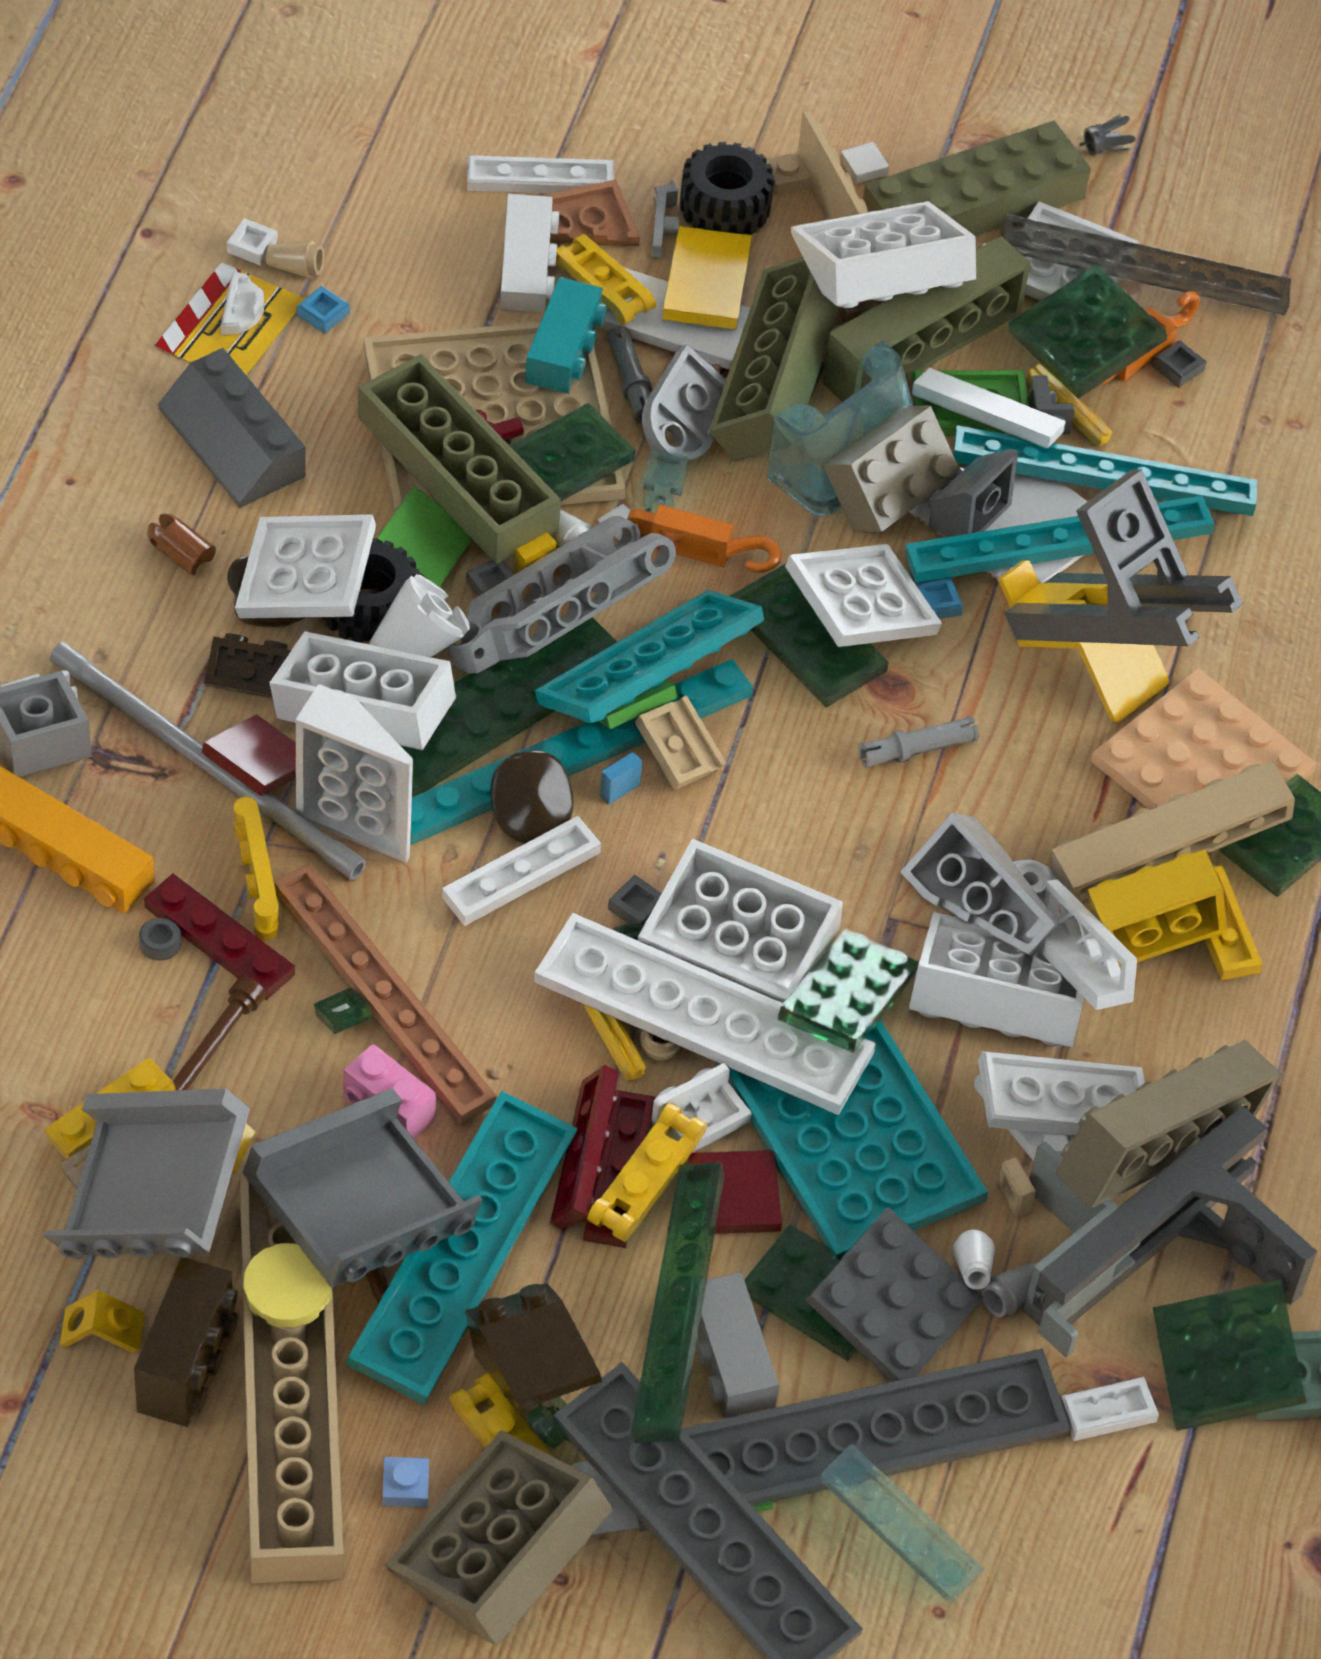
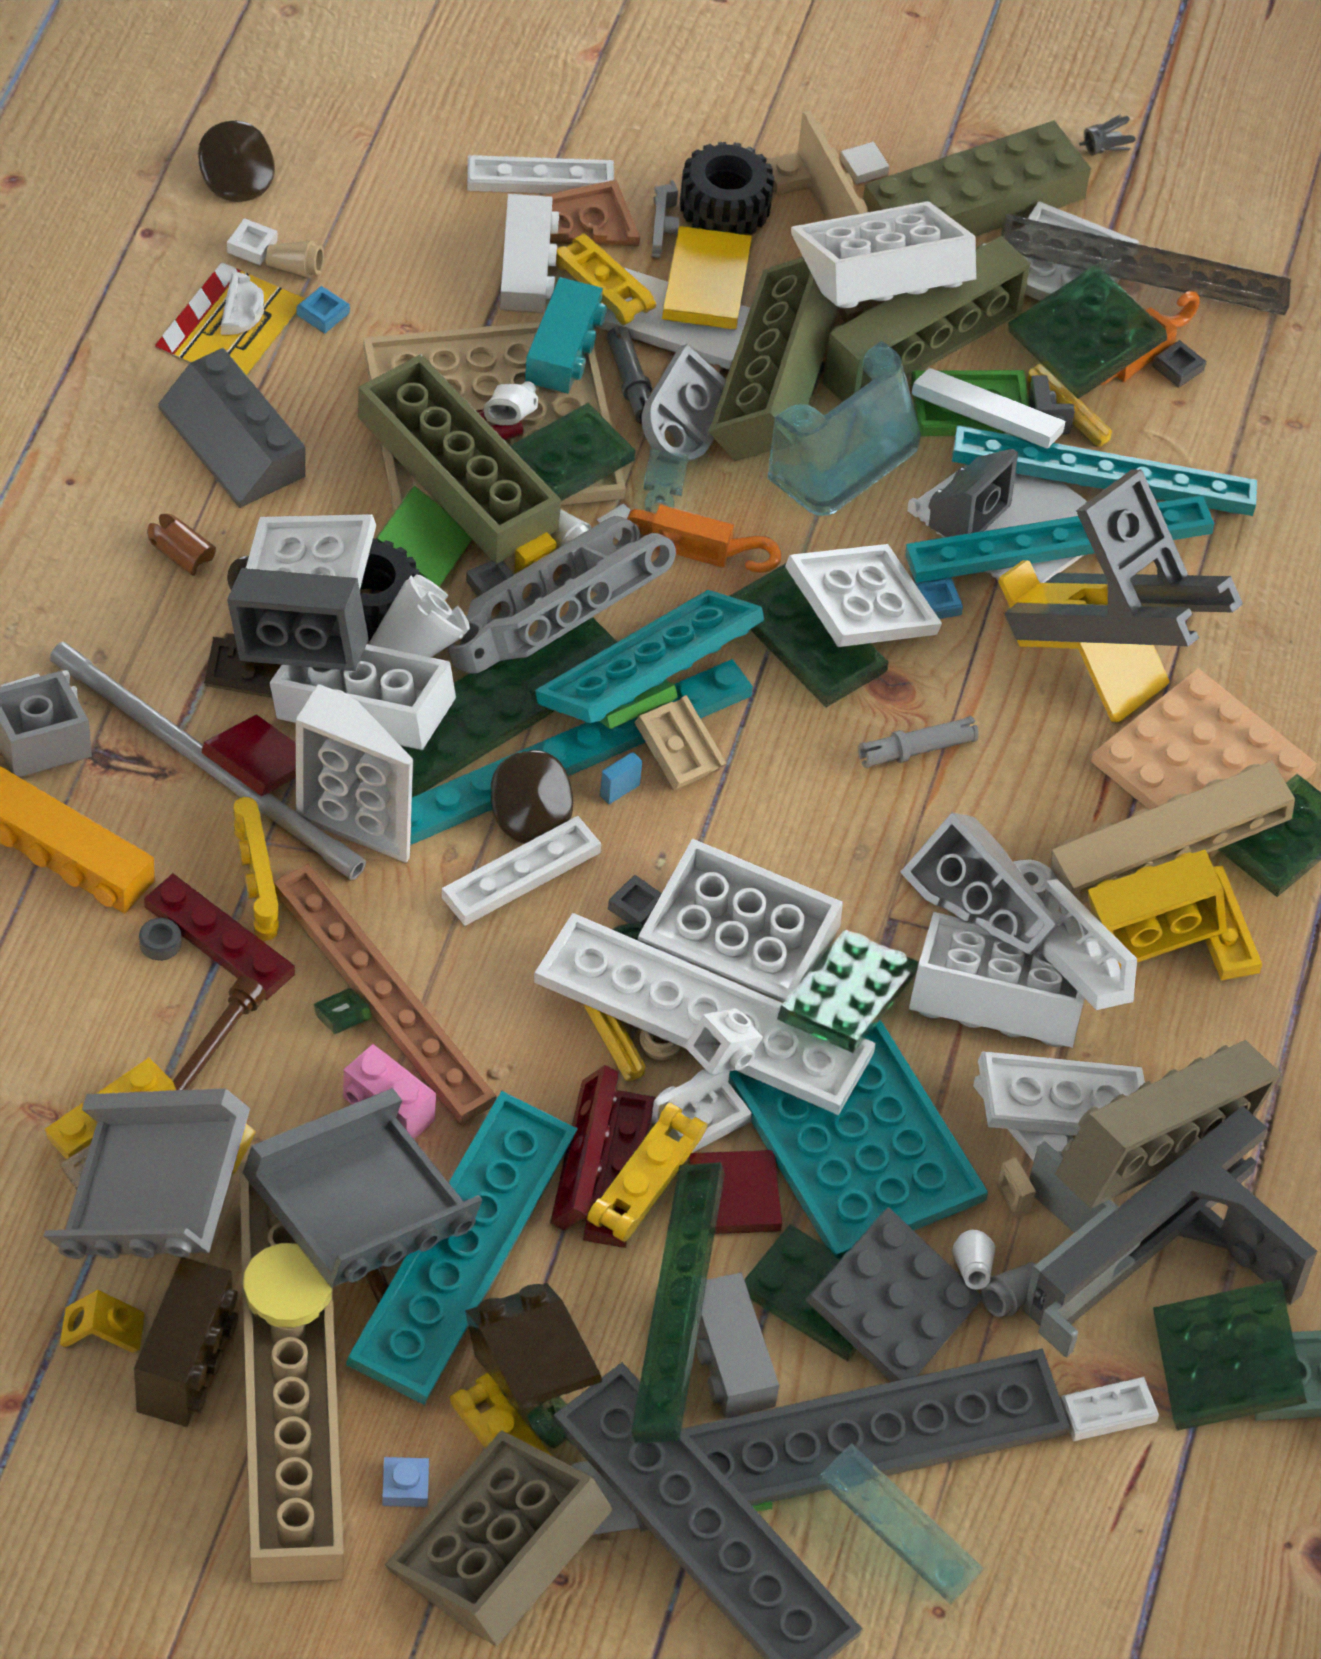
(236, 161): none -> dark brown piece
(298, 619): none -> dark grey brick
(511, 403): none -> white piece
(724, 1041): none -> white brick
(891, 468): dark tan brick -> none

